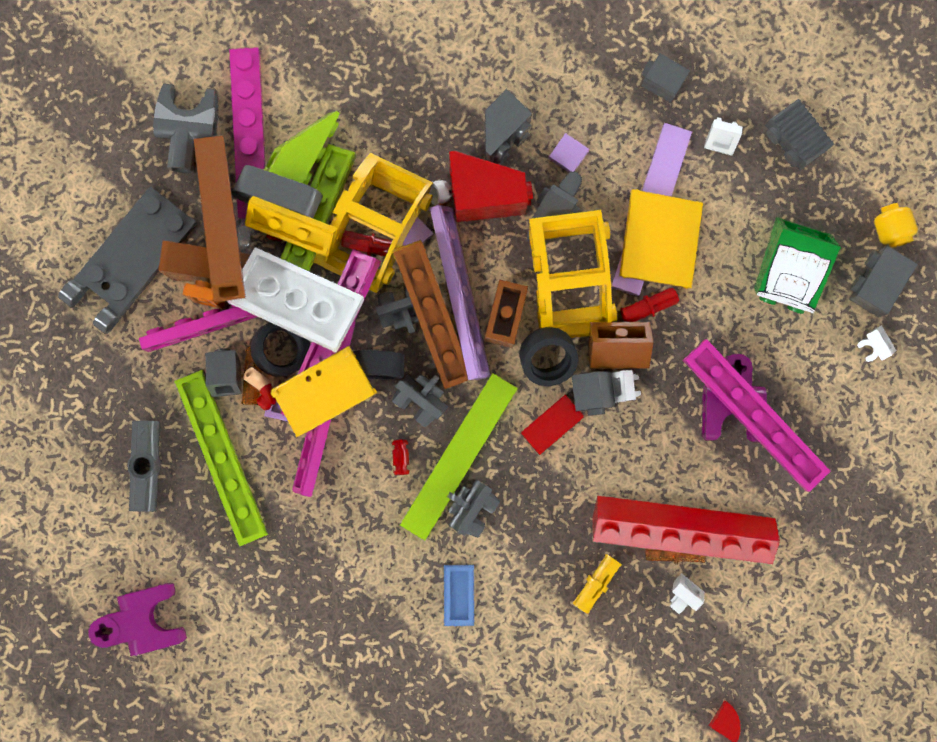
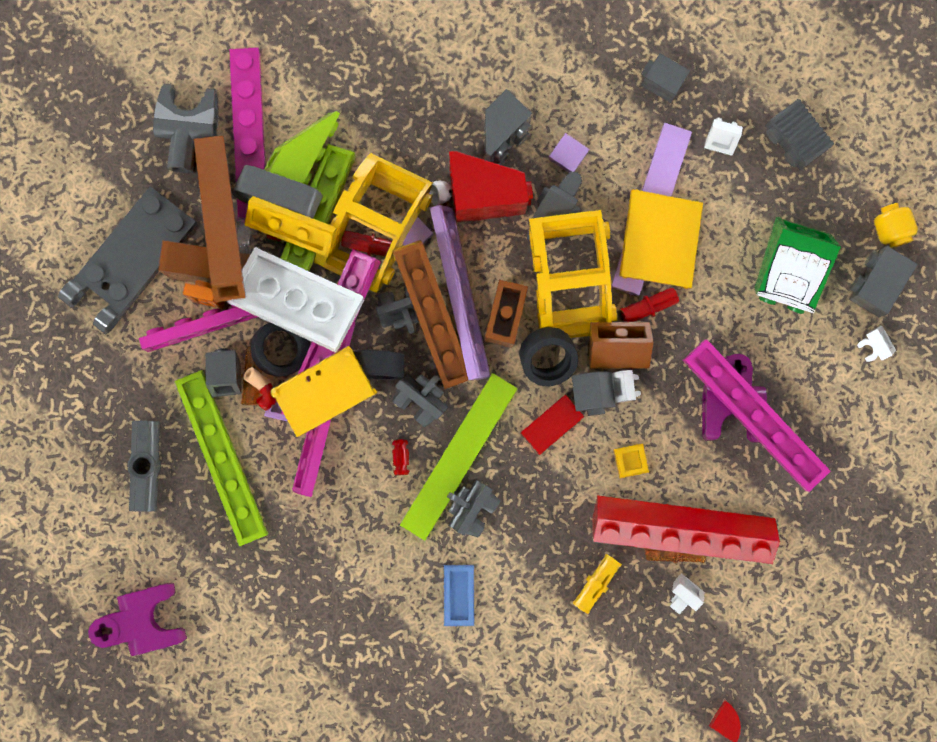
(631, 461): none -> yellow tile

